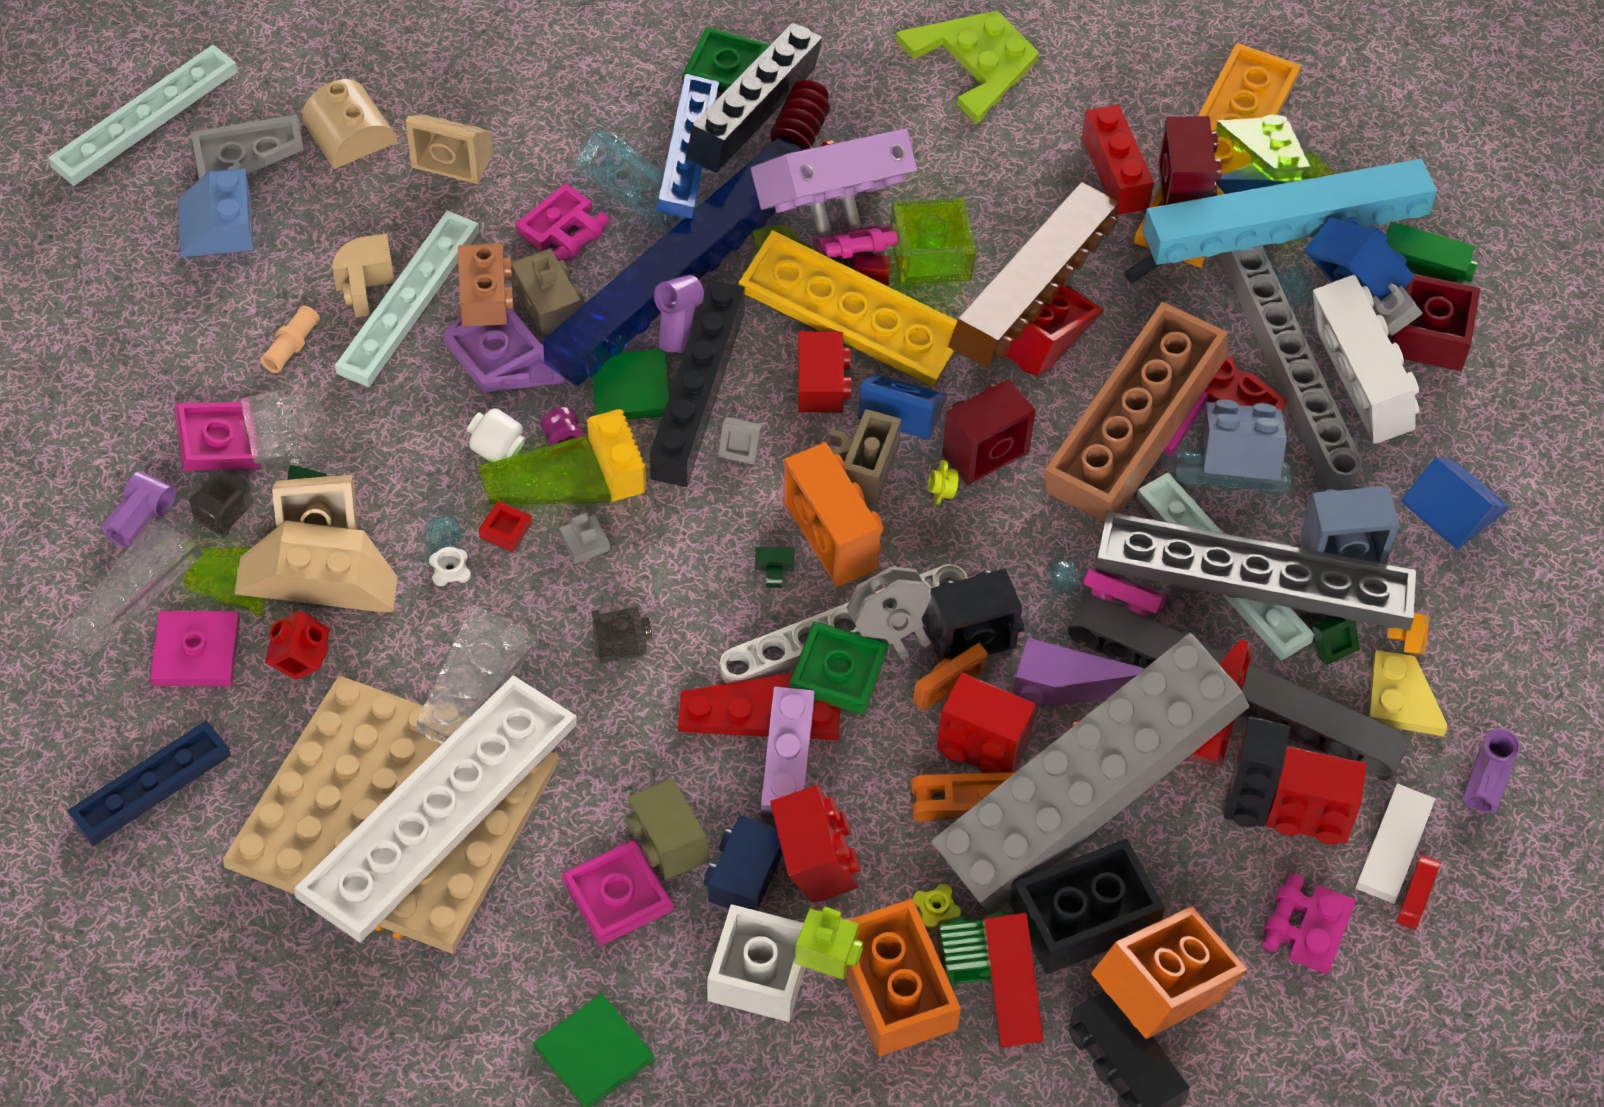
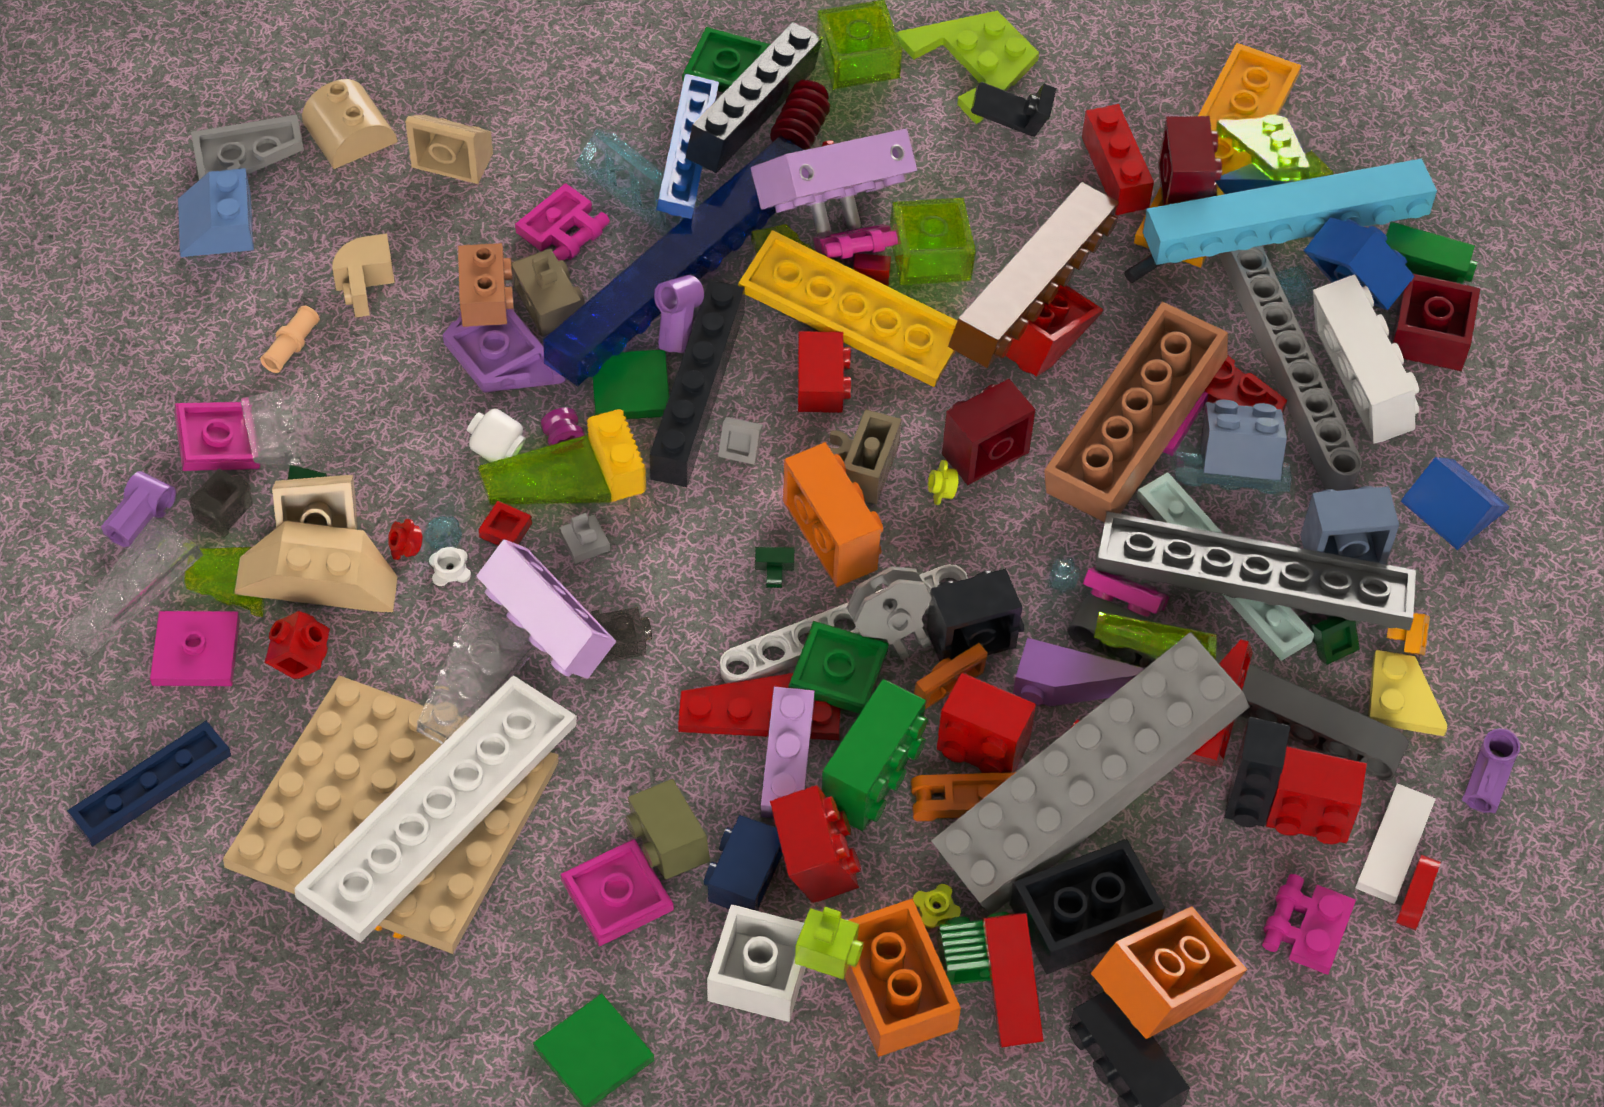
(142, 115): light aqua plate -> none
(404, 539): none -> red plate
(406, 299): light aqua plate -> none
(545, 610): none -> lavender brick
(859, 44): none -> clear neon green brick
(875, 753): none -> green brick
(912, 403): blue slope -> none
(1012, 110): none -> black bracket
(1146, 635): none -> clear neon green wing
(1396, 309): light grey tile -> none

